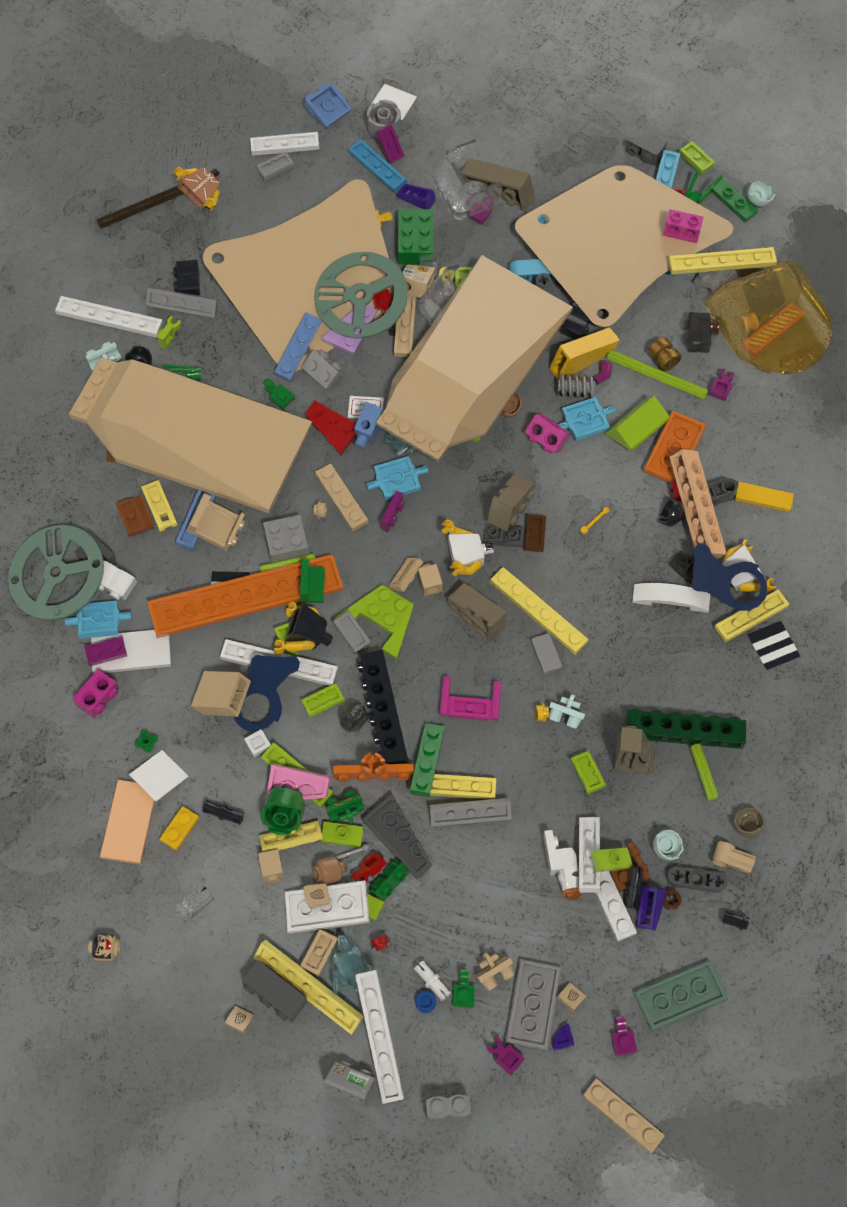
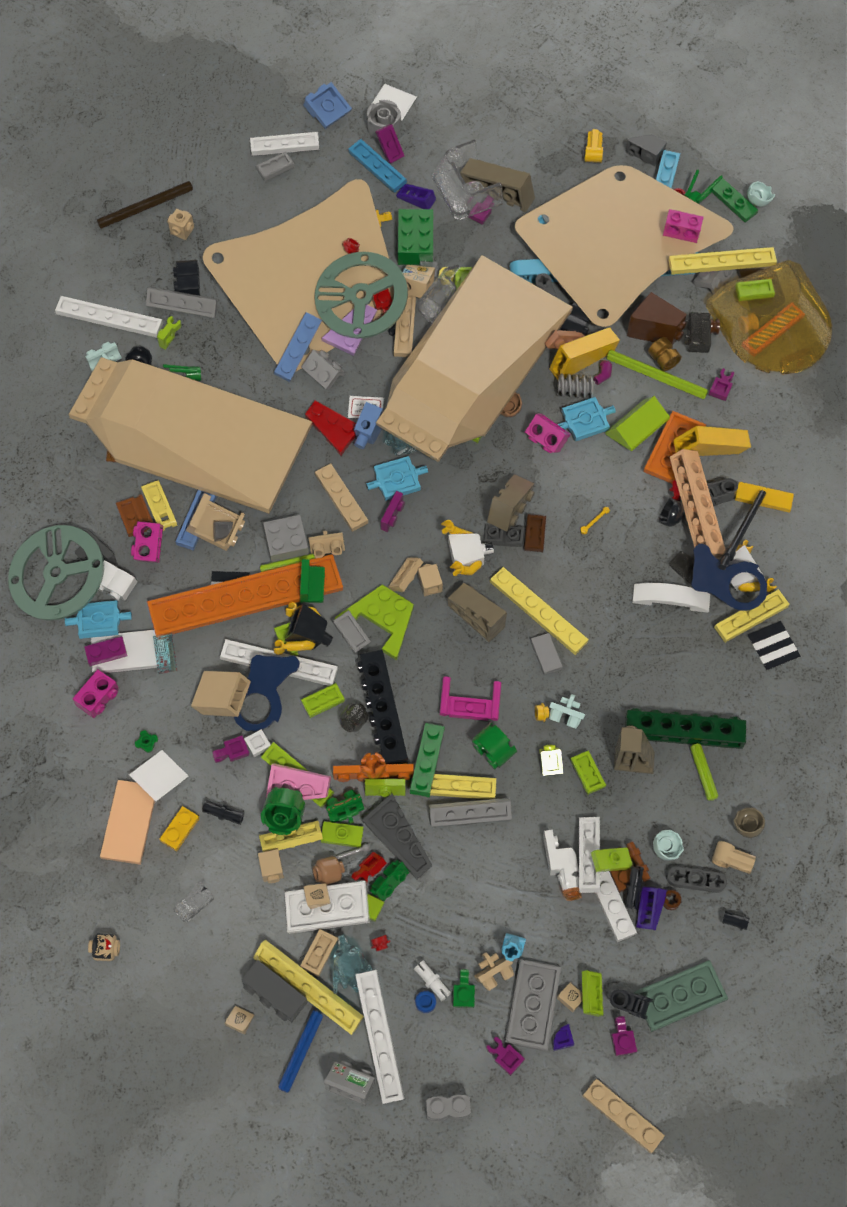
(153, 542): none -> dark pink brick
(165, 653): none -> clear light blue tile
(180, 224): none -> tan brick
(199, 186): nougat torso -> none
(221, 530): none -> flat silver tile
(234, 749): none -> magenta plate
(279, 396): green plate -> none
(300, 1051): none -> blue axle
(320, 510): tan plate -> none
(327, 544): none -> tan hips
(351, 245): none -> red plate
(384, 787): none -> lime plate
(494, 745): none -> green brick
(512, 946): none -> medium azure piece
(551, 760): none -> bracket
(561, 337): none -> nougat hinge
(592, 993): none -> lime plate
(594, 147): none -> yellow piece
(634, 1003): none -> black piece
(655, 320): none -> reddish brown slope
(697, 157): lime plate -> none
(713, 441): none -> yellow slope
(730, 553): none -> black bar
(755, 289): none -> lime plate

